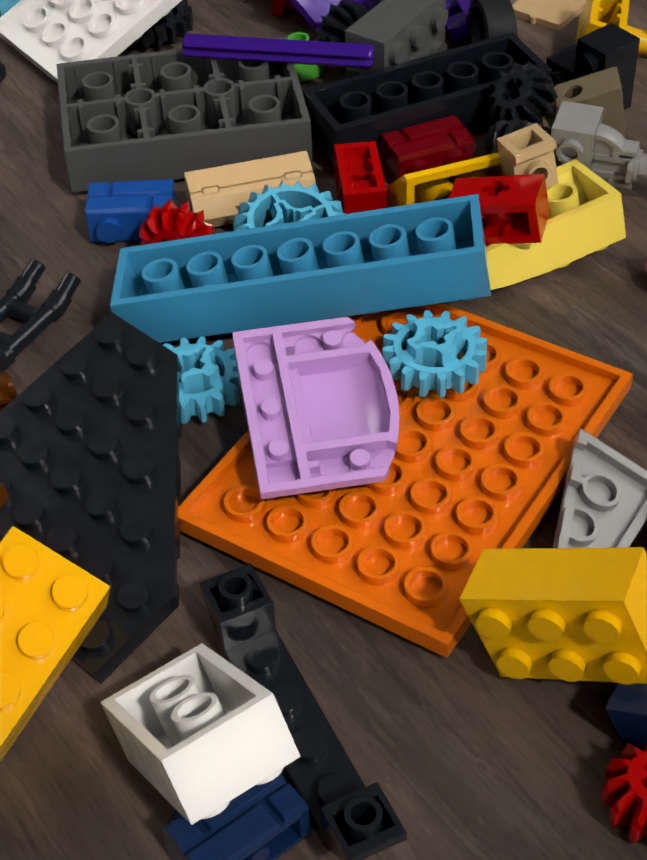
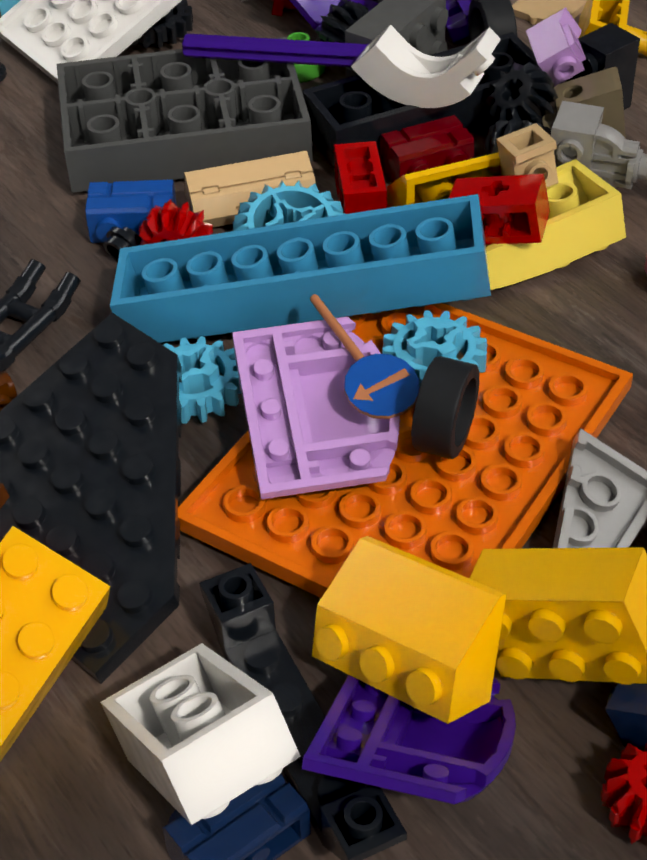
(120, 238): none -> black plate
(375, 384): none -> blue piece
(404, 750): none -> dark purple slope
(411, 630): none -> yellow slope
(420, 79): none -> white arch
(445, 407): none -> black tyre
(557, 46): none -> lavender window

